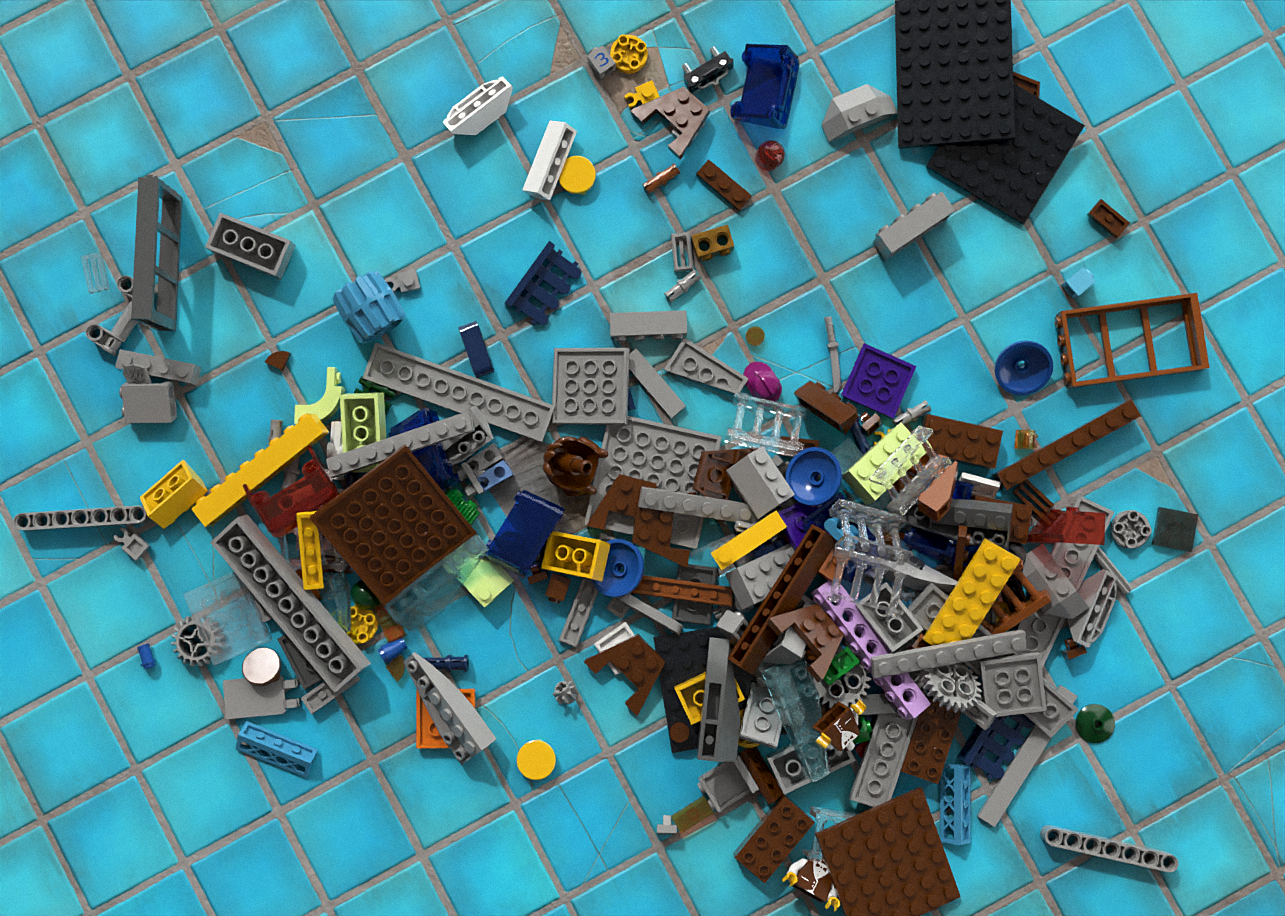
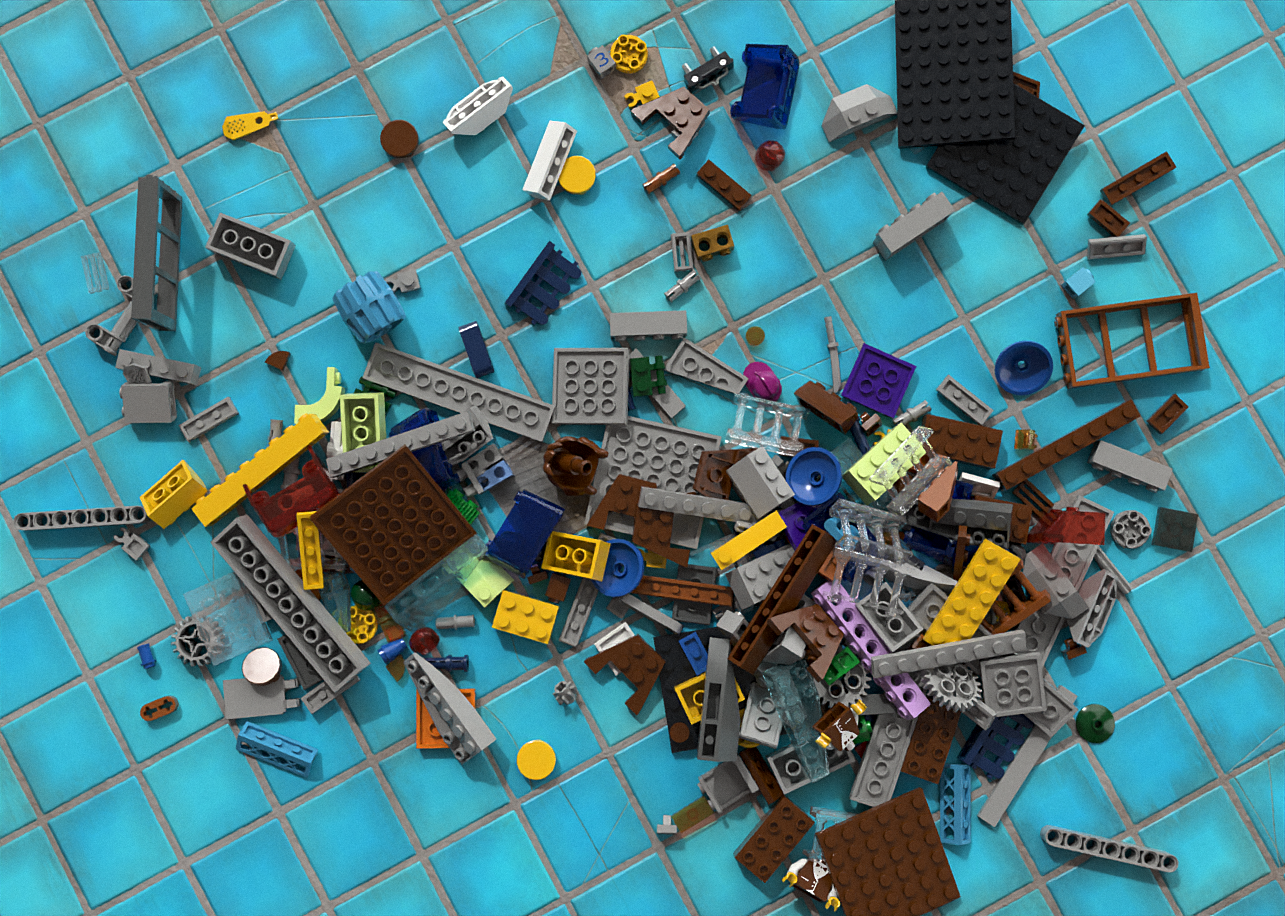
(157, 704): none -> dark orange beam
(208, 419): none -> light grey tile
(249, 124): none -> yellow piece
(399, 139): none -> reddish brown tile
(424, 640): none -> clear red hair
(455, 622): none -> light grey axle
(525, 616): none -> yellow brick
(642, 376): none -> dark green plate
(653, 559): none -> yellow plate
(695, 652): none -> blue plate
(964, 400): none -> light grey plate
(1116, 246): none -> light grey tile
(1130, 466): none -> light grey brick
(1138, 178): none -> reddish brown plate
(1167, 414): none -> reddish brown plate

